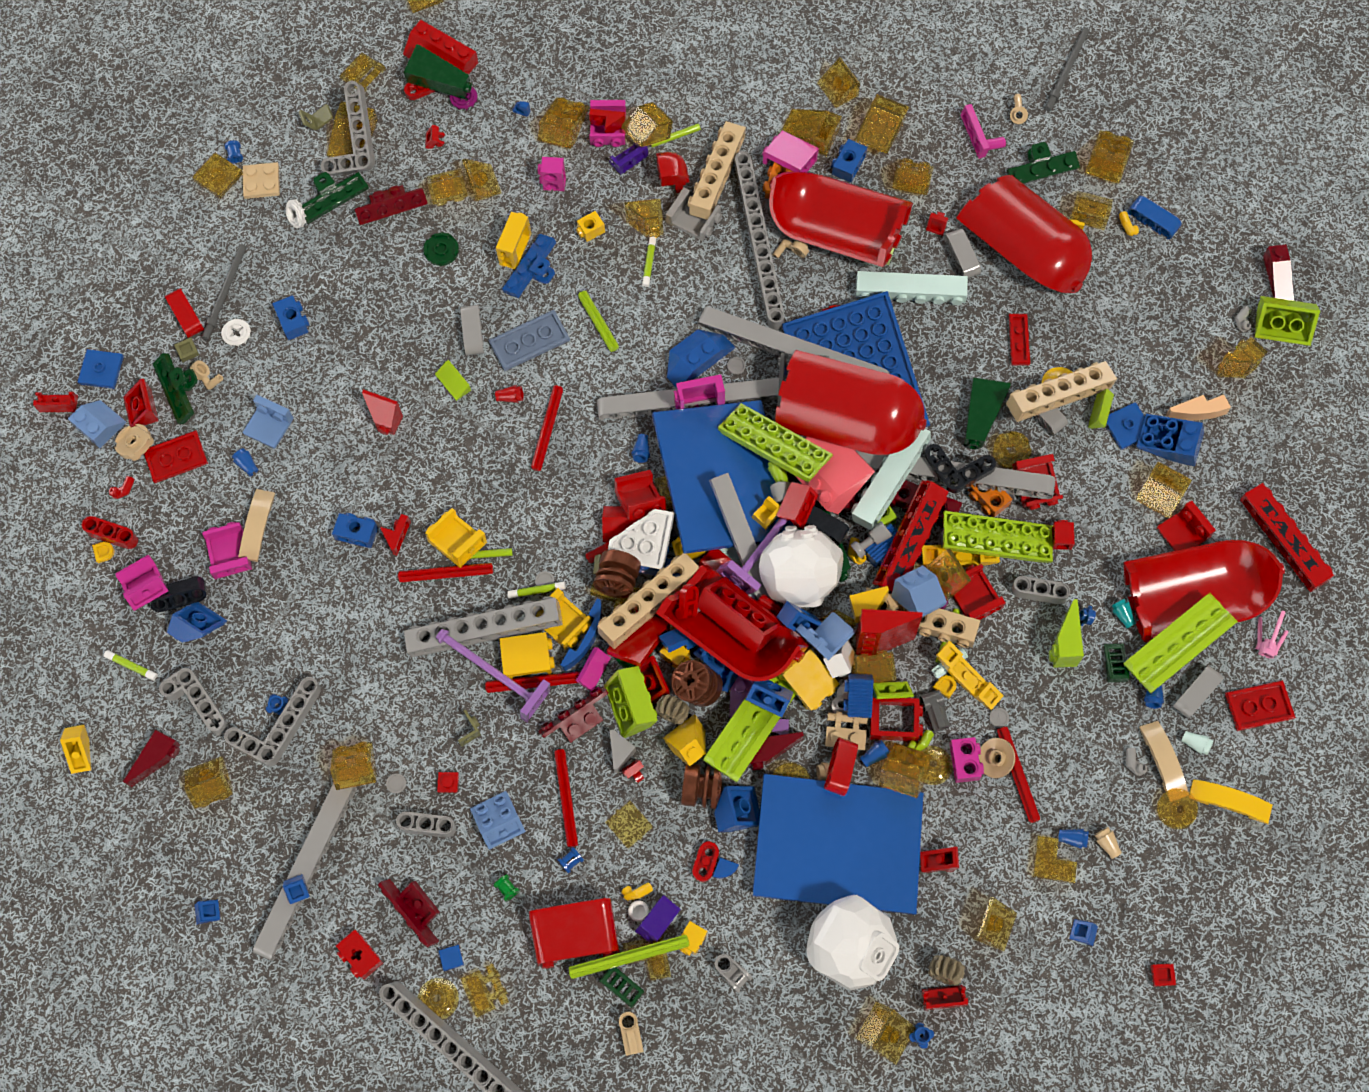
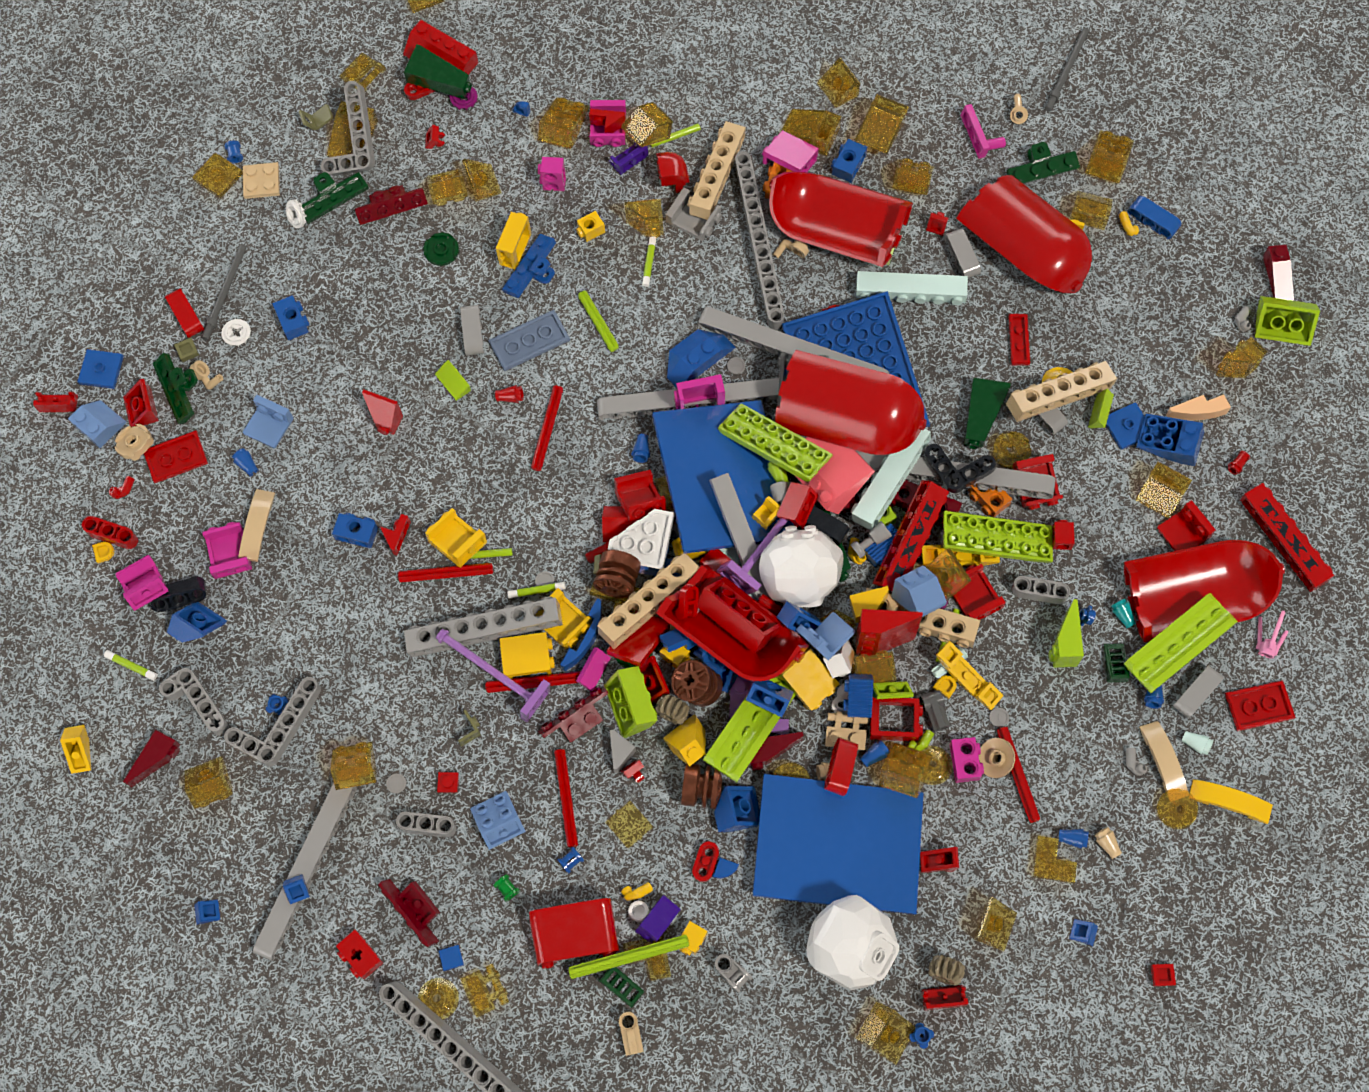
(1235, 467): none -> red pin

